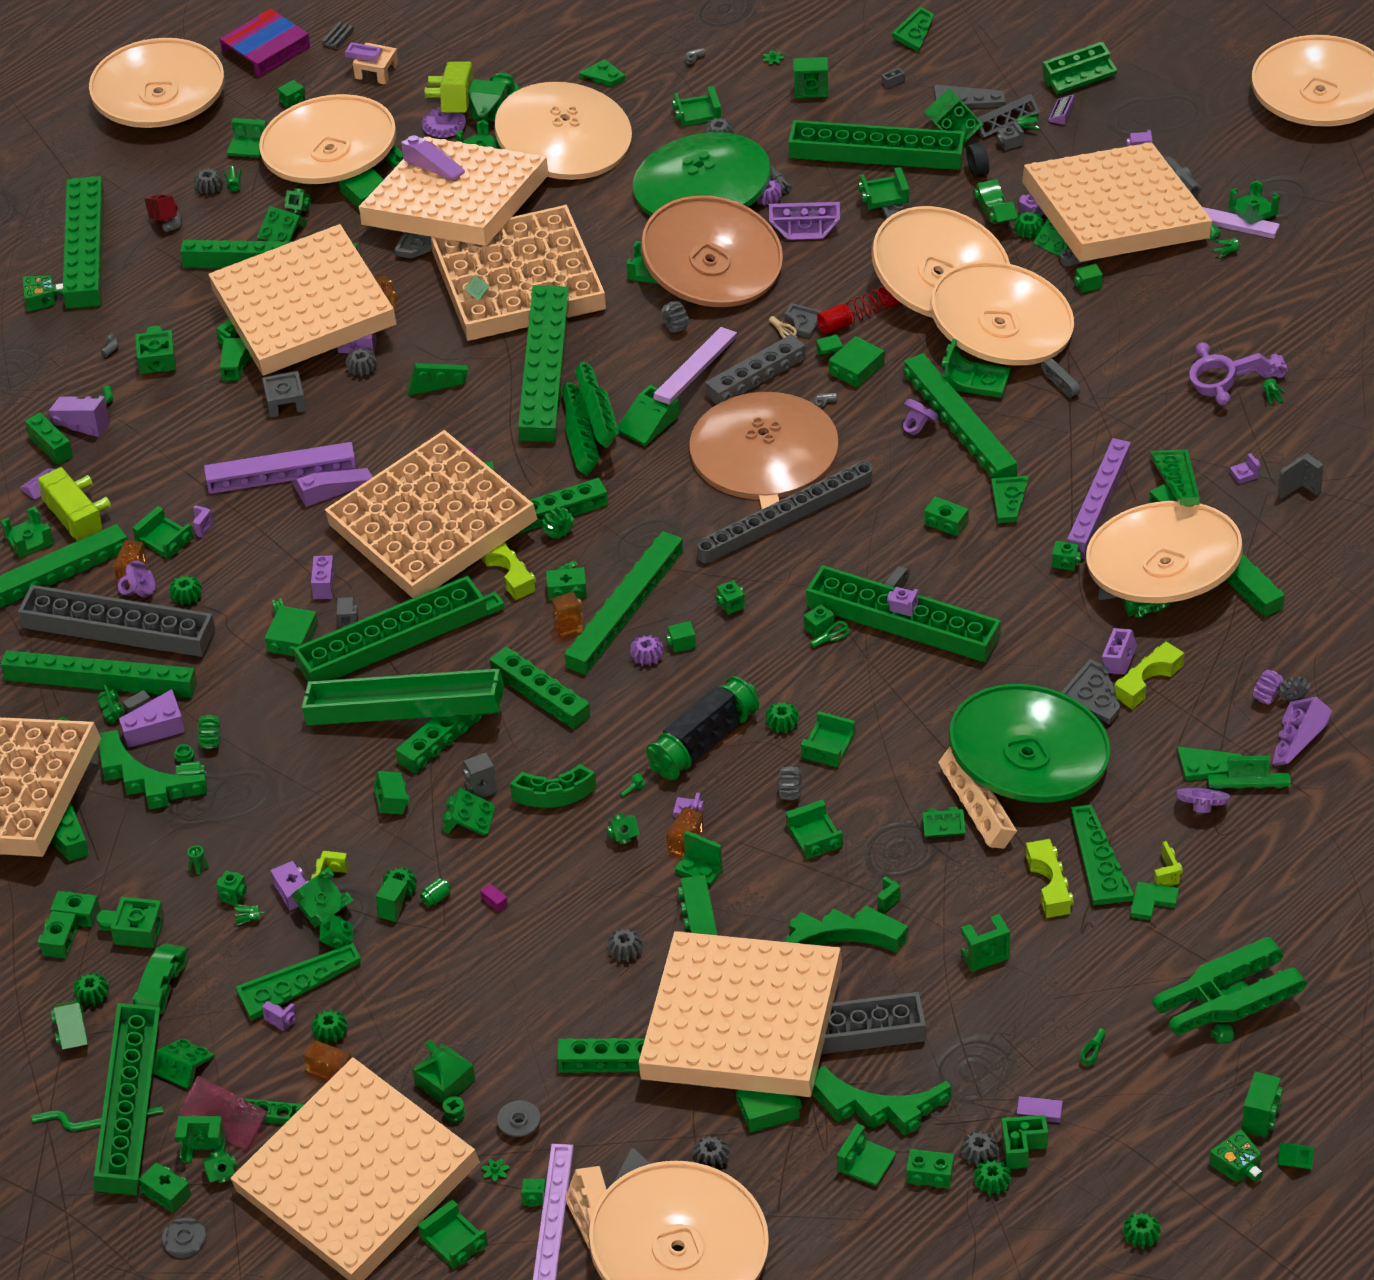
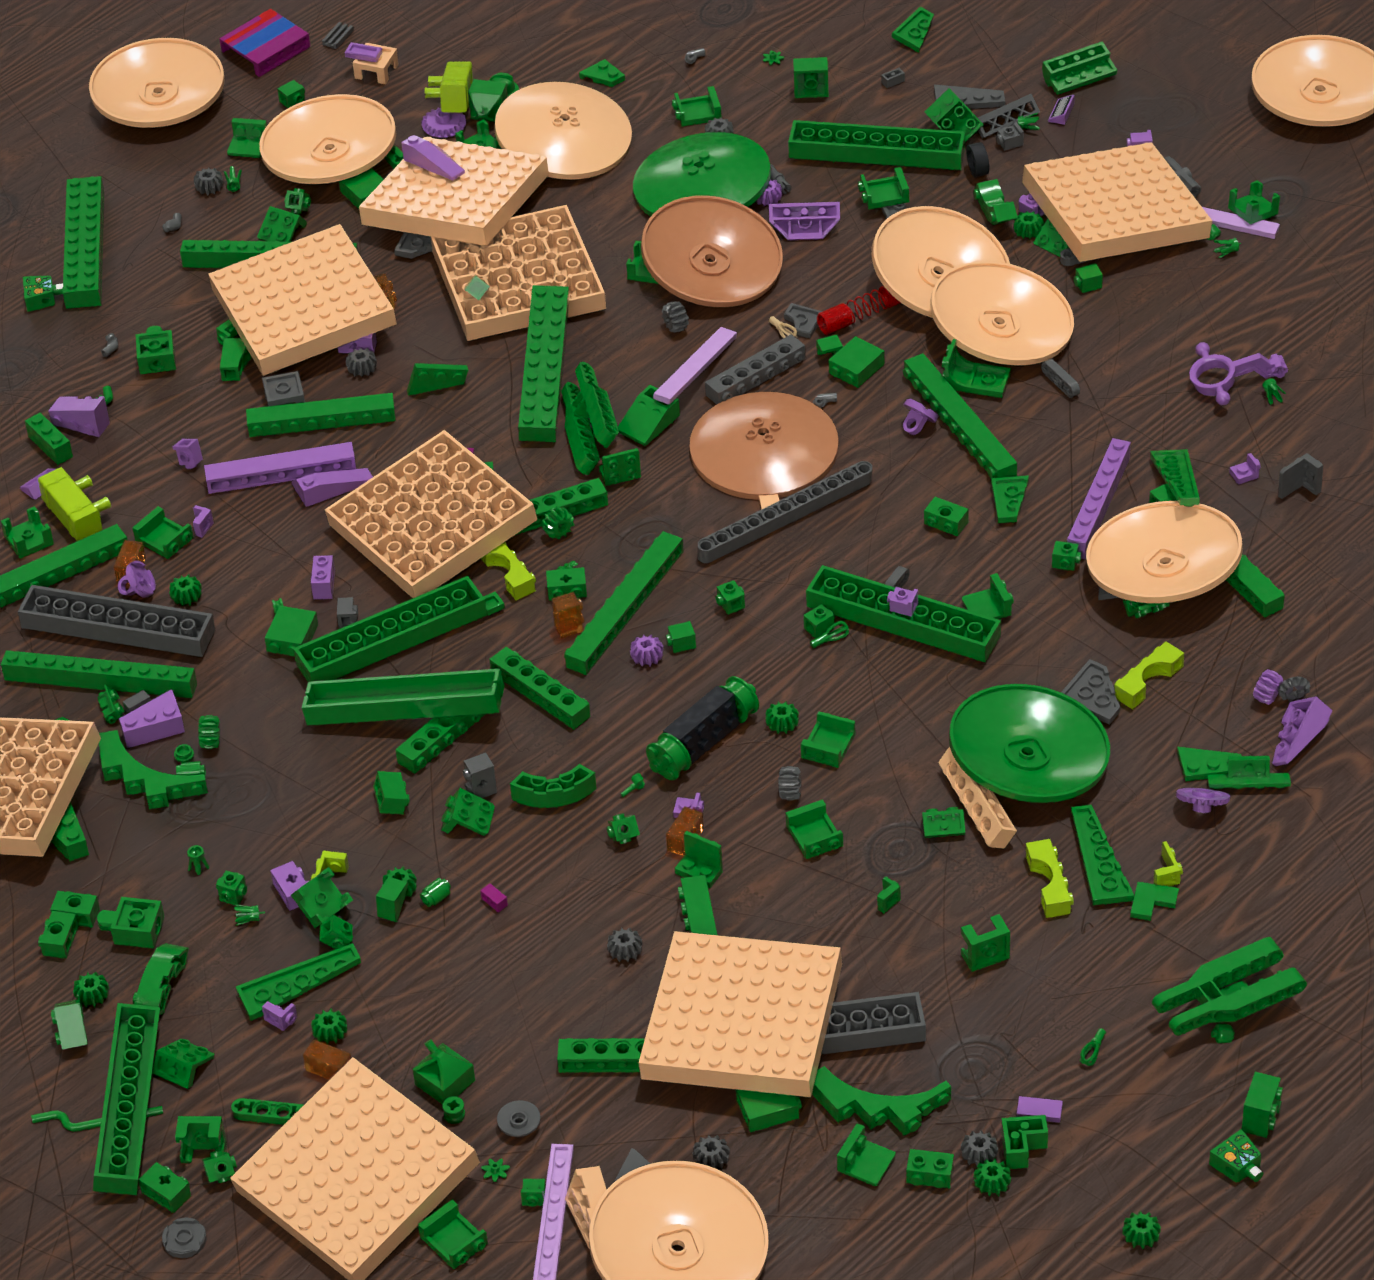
(161, 207): dark red brick -> none
(188, 452): none -> medium lavender brick
(239, 1116): clear pink bracket -> none
(320, 414): none -> green brick
(620, 467): none -> green bracket
(866, 927): green arch -> none
(991, 602): none -> green bracket
(1119, 651): medium lavender brick -> none
(1296, 1155): green panel -> none

